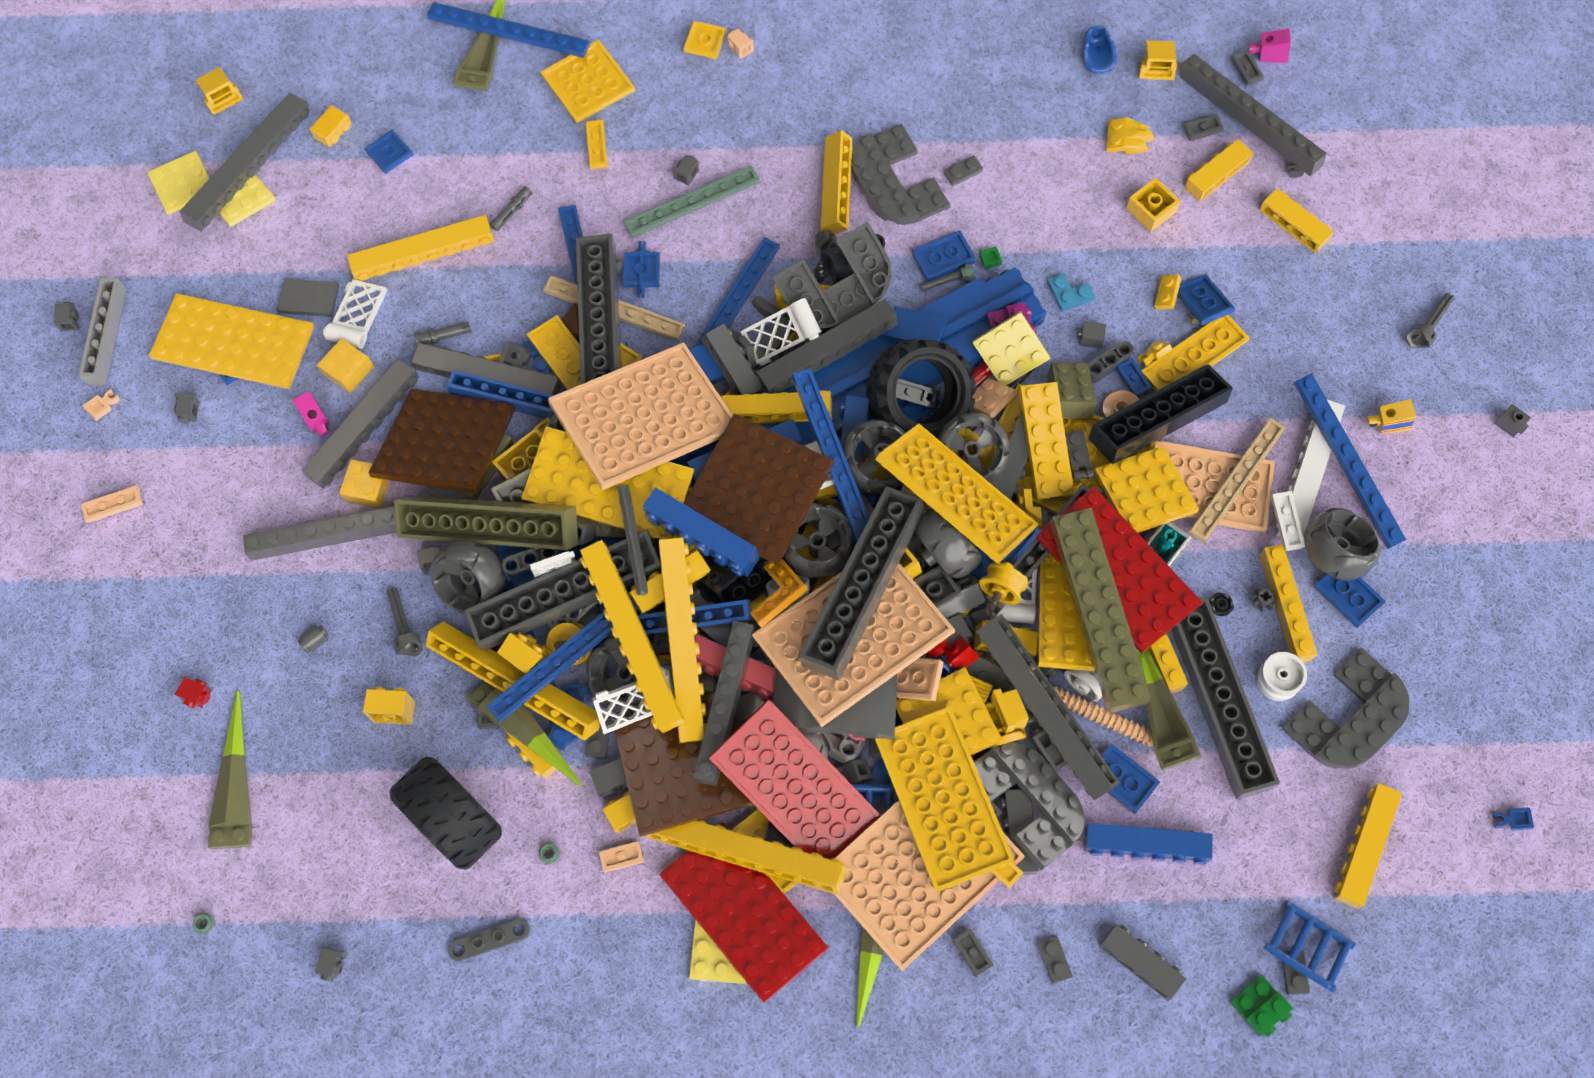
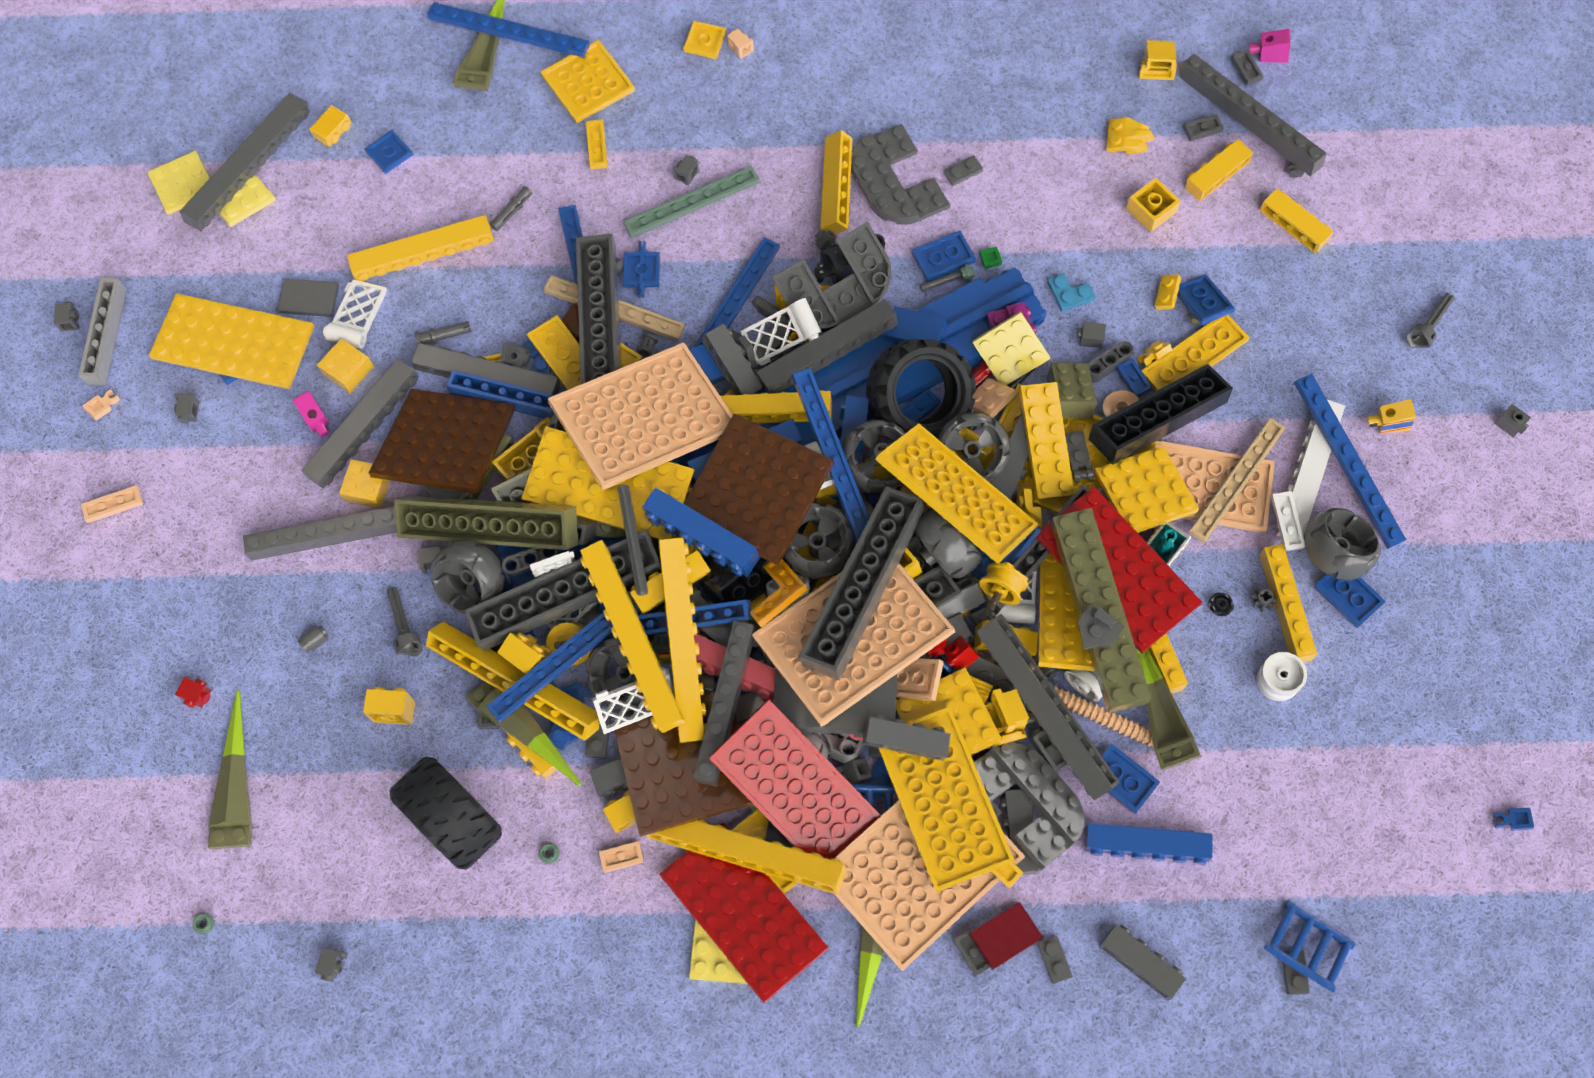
(218, 91): yellow plate -> none
(488, 940): dark grey plate -> none
(648, 339): none -> dark grey bush
(906, 738): none -> dark grey brick
(917, 394): plate -> none
(1006, 936): none -> dark red tile
(1098, 628): none -> dark grey plate
(1099, 50): blue piece -> none
(1224, 703): dark grey brick -> none
(1262, 1006): green plate -> none
(1367, 730): dark grey plate -> none
(1367, 846): yellow brick -> none

